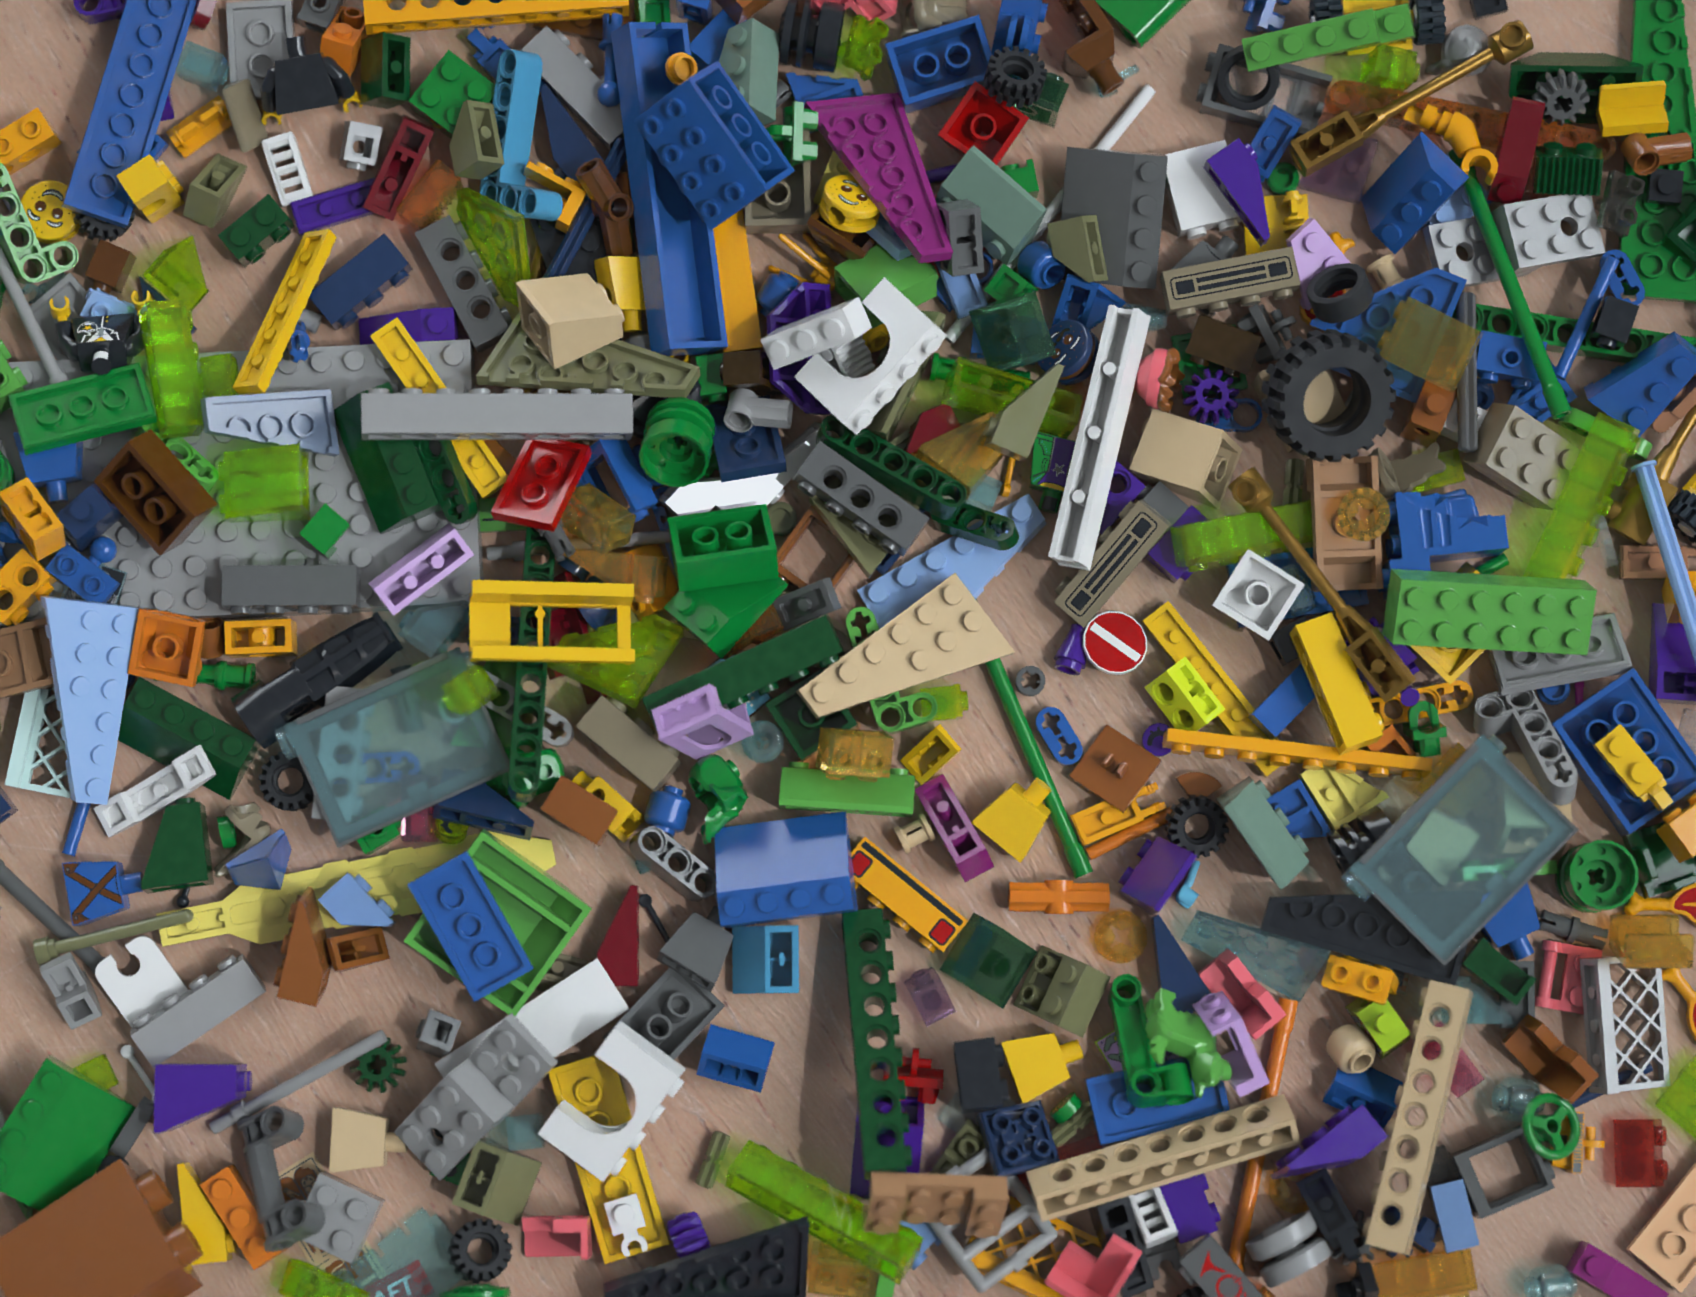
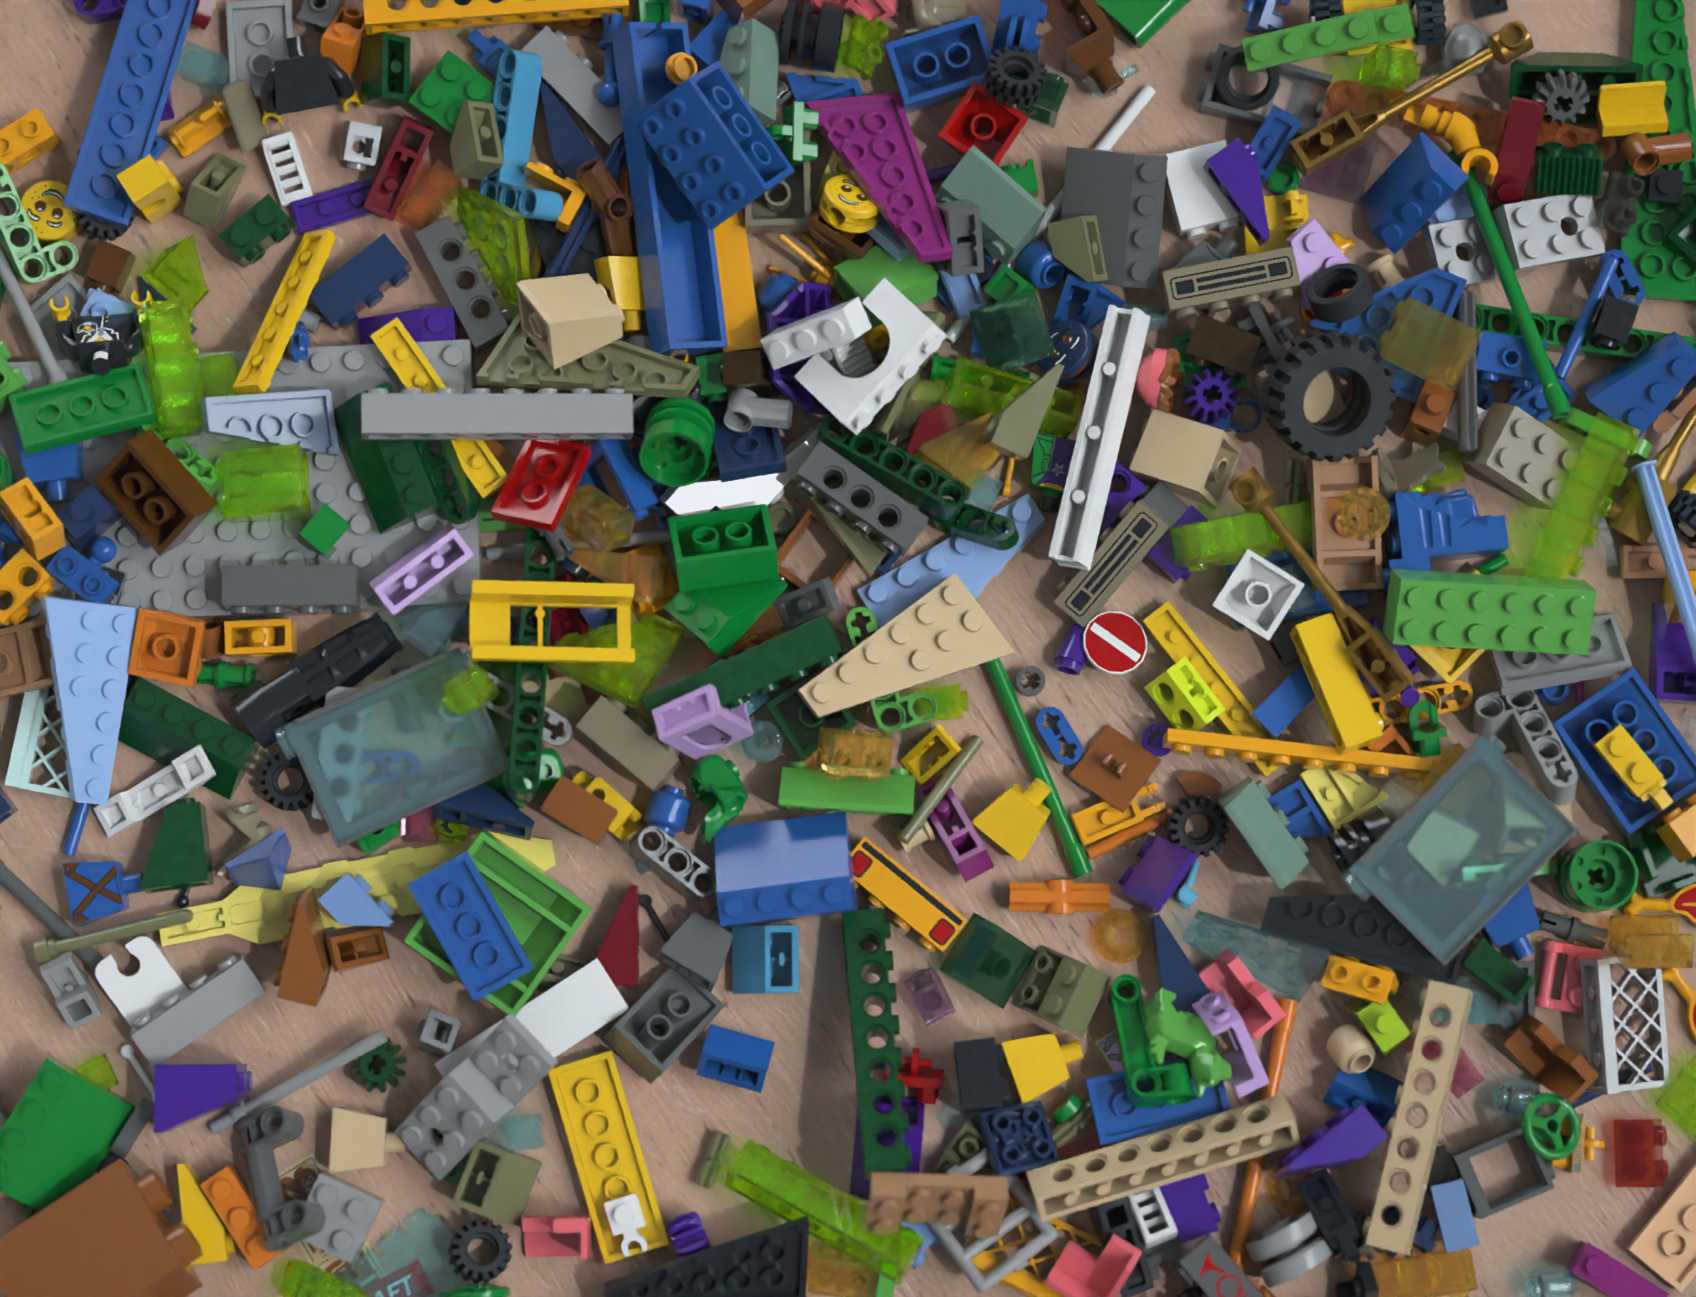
(43, 288): clear light blue hand -> none
(227, 832): green tile -> none
(601, 1146): white arch -> none
(940, 789): none -> olive bar

